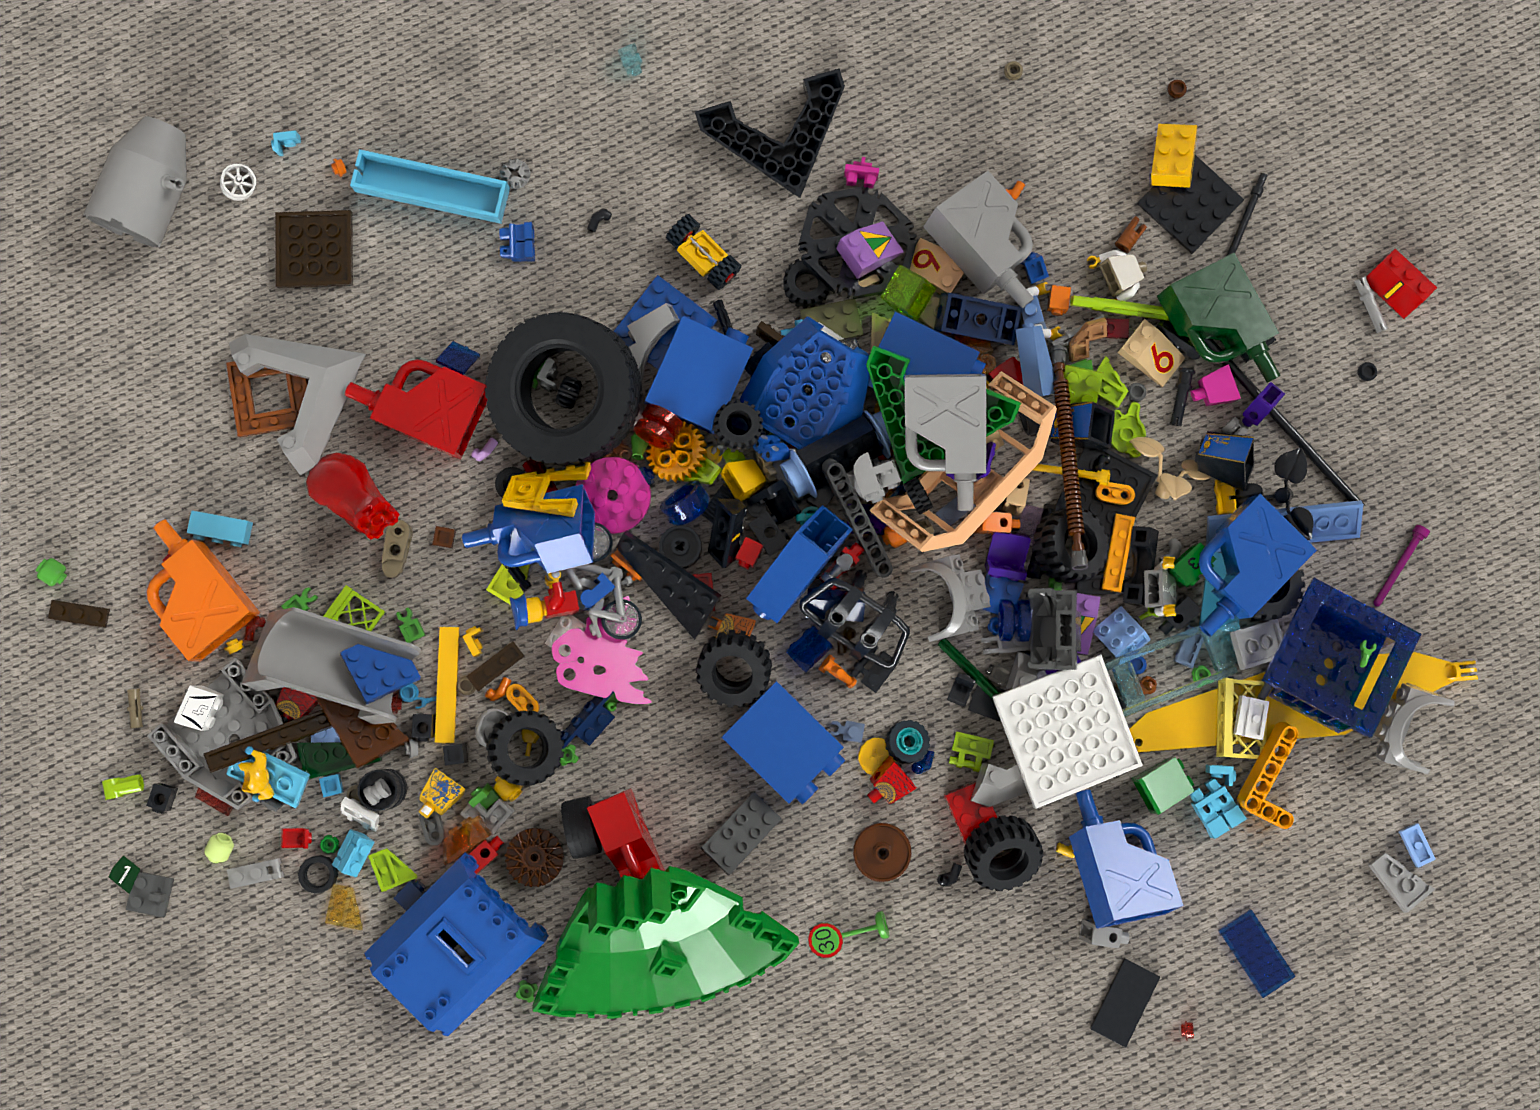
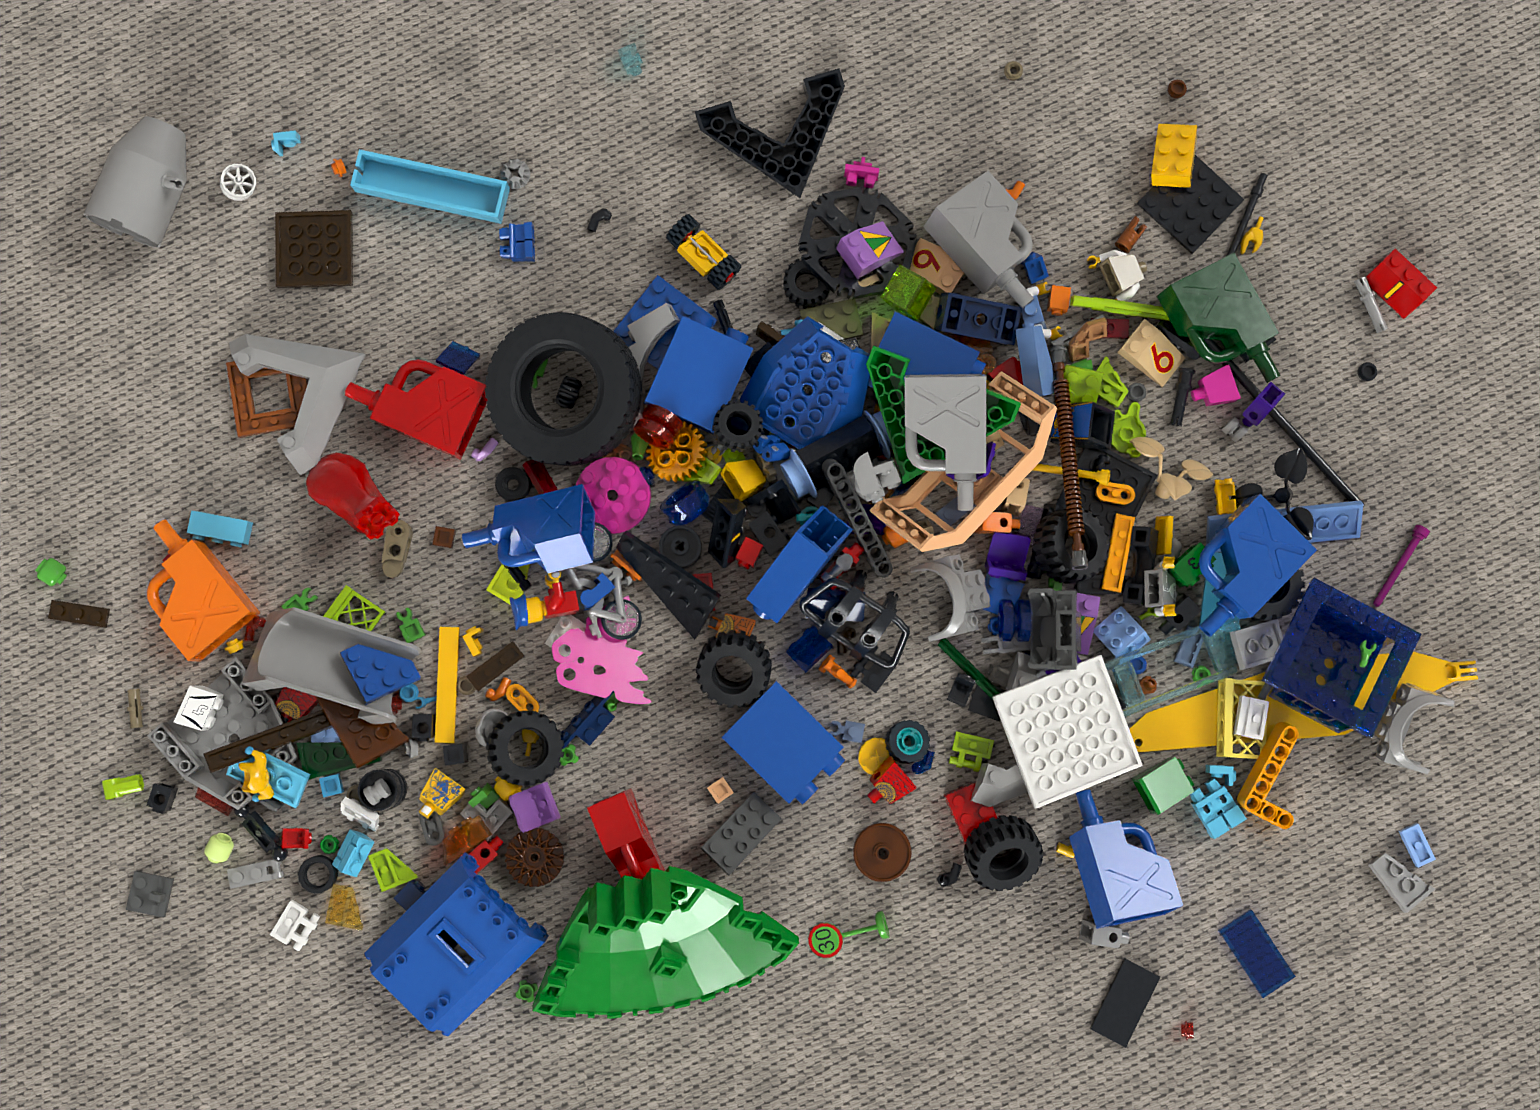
(124, 874): dark green sticker -> none
(261, 832): none -> black plate
(289, 923): none -> white plate
(528, 490): yellow wing -> none
(534, 807): none -> medium lavender bracket
(547, 373): dark grey bracket -> none
(579, 828): black tyre -> none
(720, 790): none -> light nougat plate
(918, 495): black tyre -> none
(1164, 525): none -> yellow plate
(1227, 458): slope -> none
(1254, 235): none -> yellow hand

